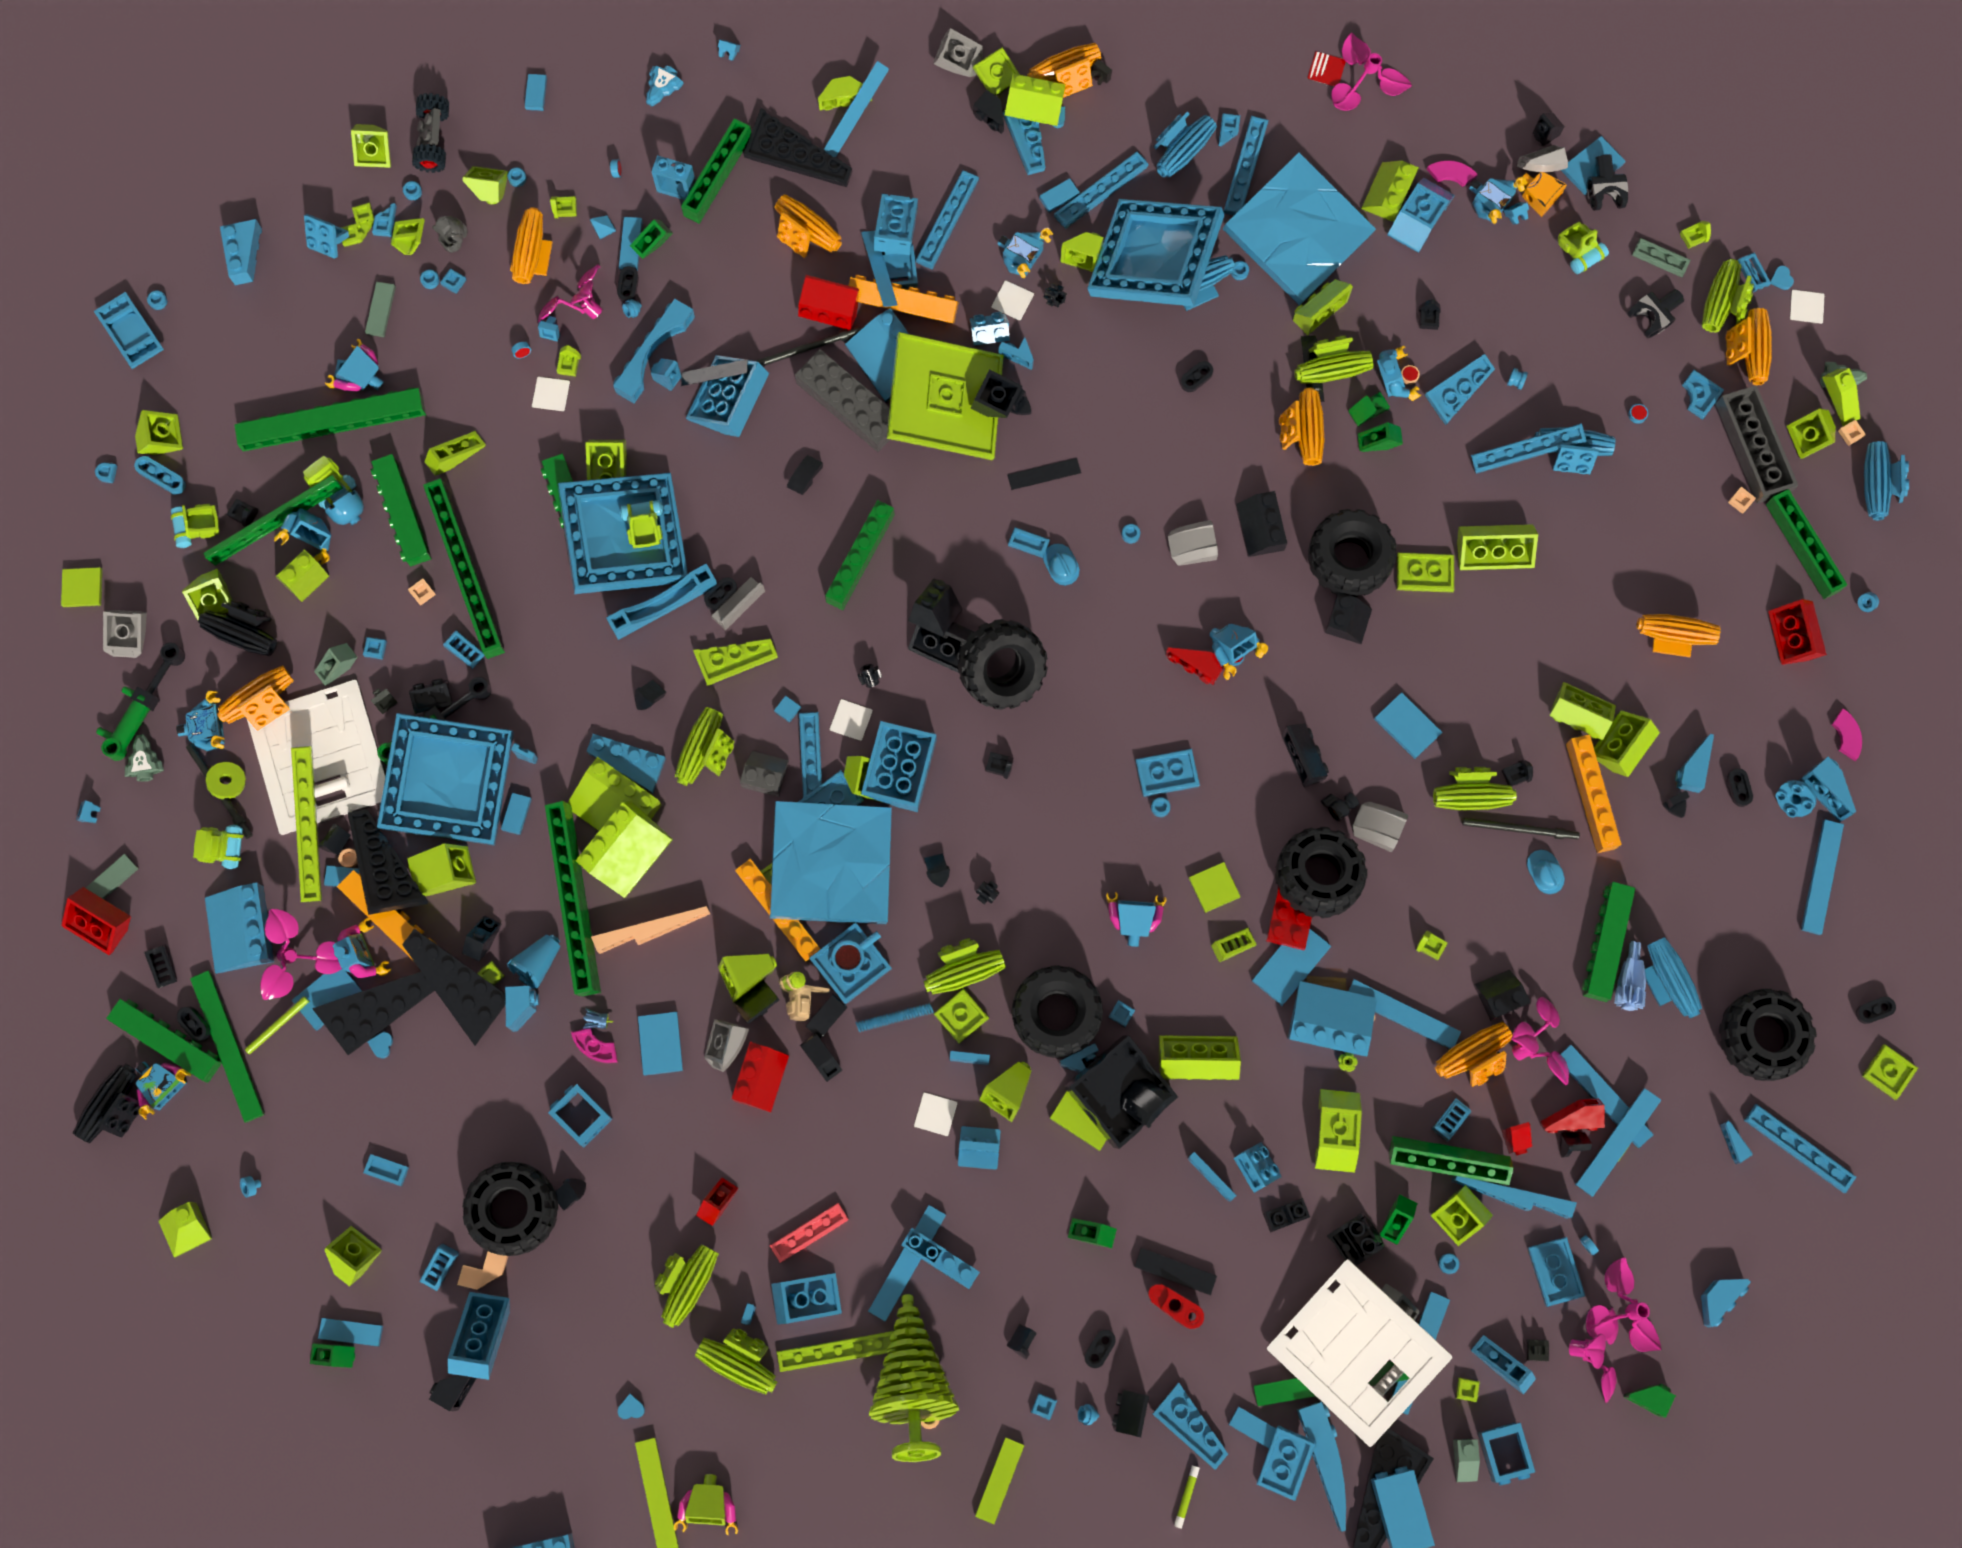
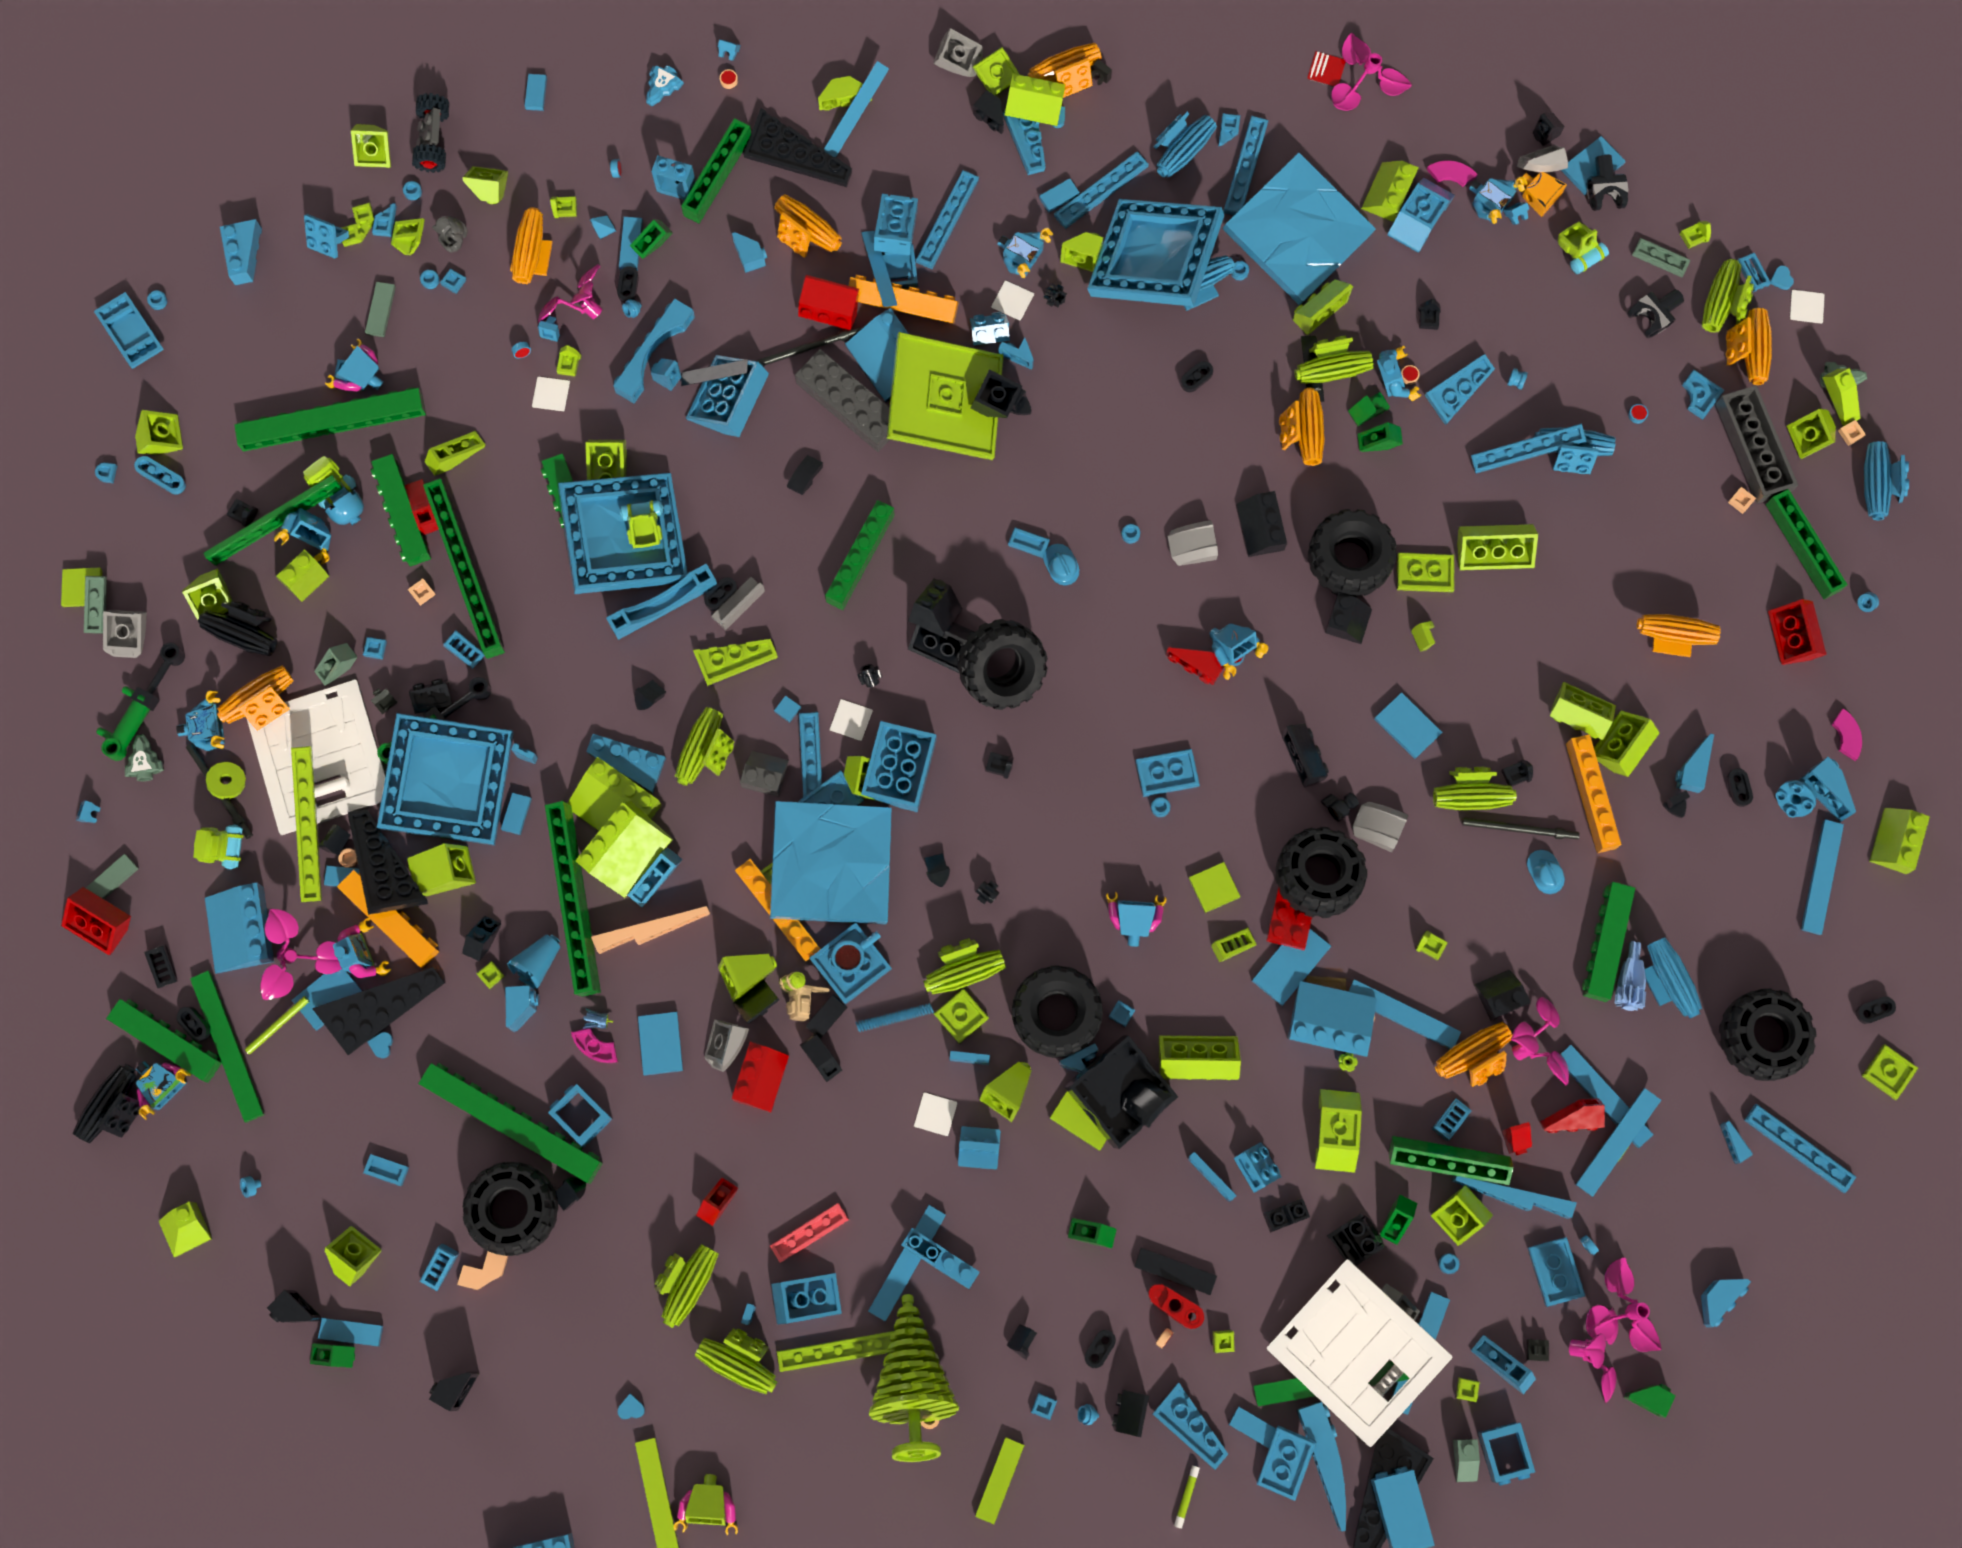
(94, 603): none -> sand green tile
(194, 523): lime piece -> none
(292, 1308): none -> black slope
(421, 507): none -> red slope
(464, 992): black wing -> none
(478, 1335): dark azure brick -> none
(511, 1123): none -> green brick
(517, 177): dark azure tile -> none
(655, 877): none -> dark azure slope
(728, 79): none -> tile
(749, 252): none -> dark azure slope
(1044, 474): black sticker -> none
(1164, 1338): none -> light nougat tile
(1223, 1341): none -> lime tile
(1423, 635): none -> lime tile
(1574, 1142): black tile -> none
(1899, 839): none -> lime slope

